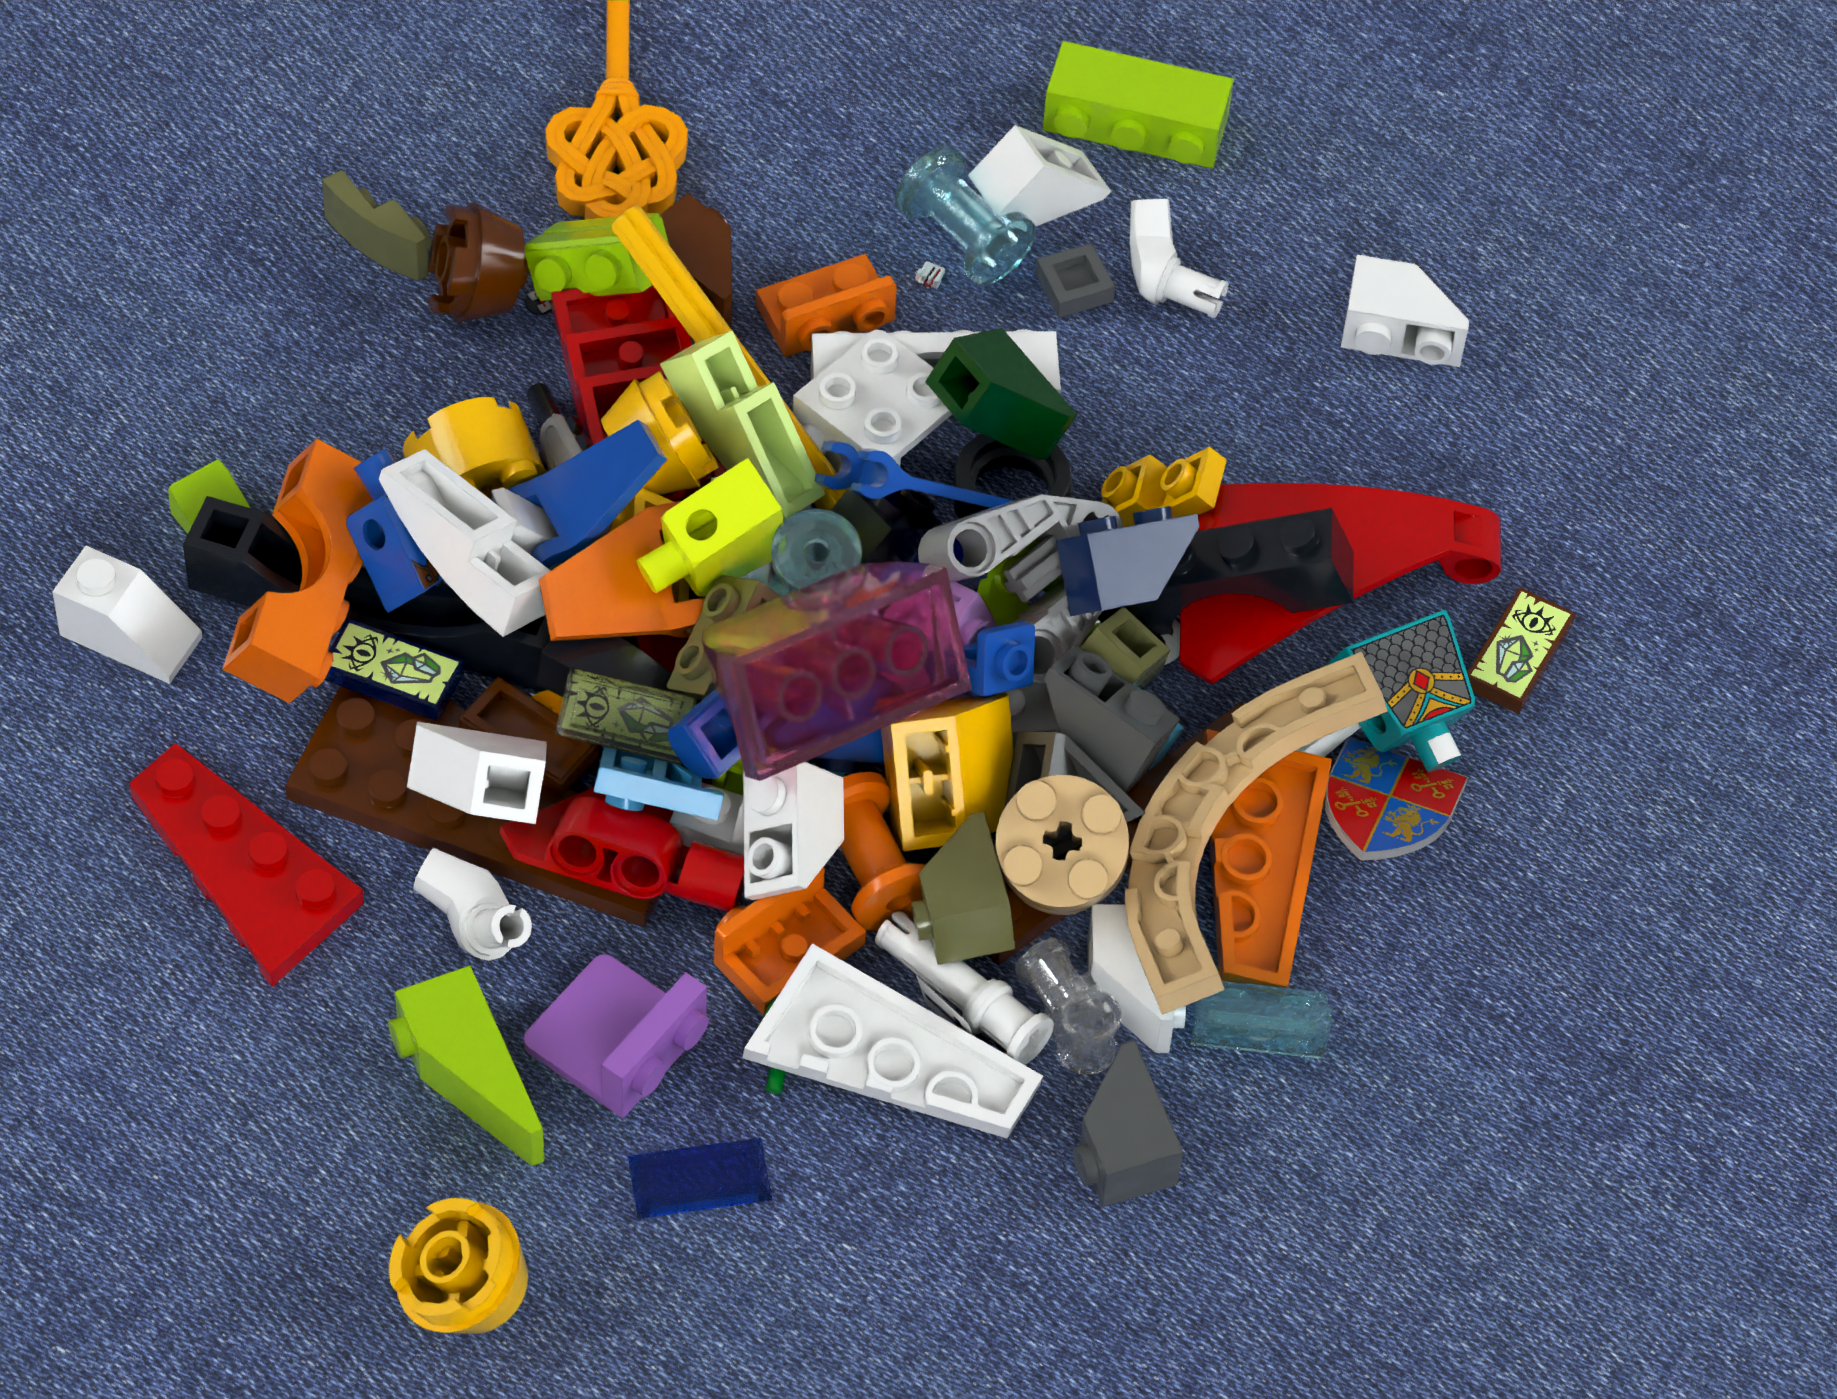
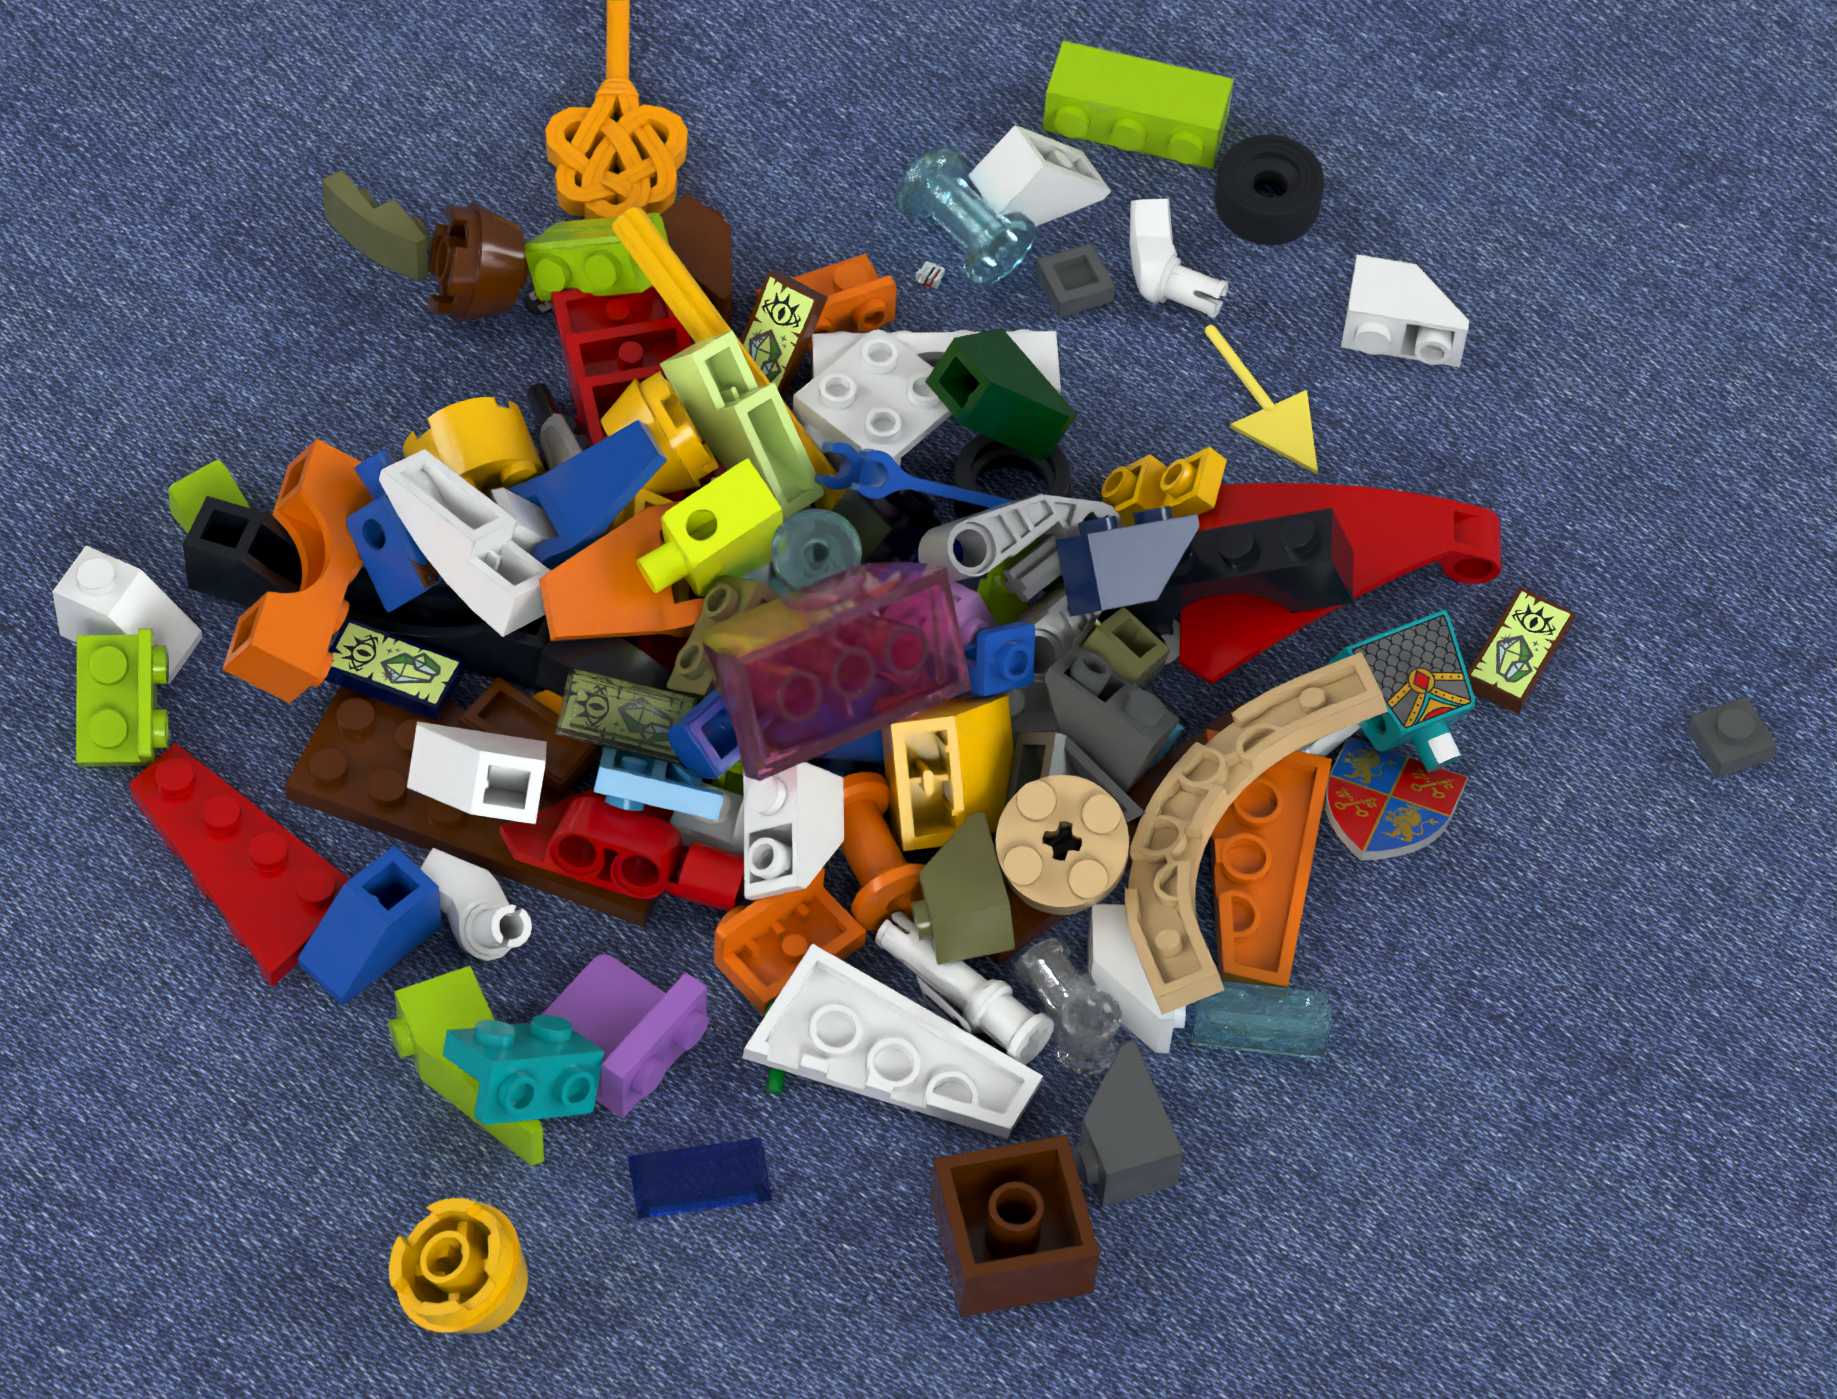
(119, 699): none -> lime bracket
(372, 925): none -> blue slope
(527, 1068): none -> teal bracket
(782, 327): none -> tile
(1014, 1225): none -> reddish brown brick
(1269, 218): none -> black tyre
(1278, 426): none -> light yellow piece
(1731, 737): none -> dark grey plate

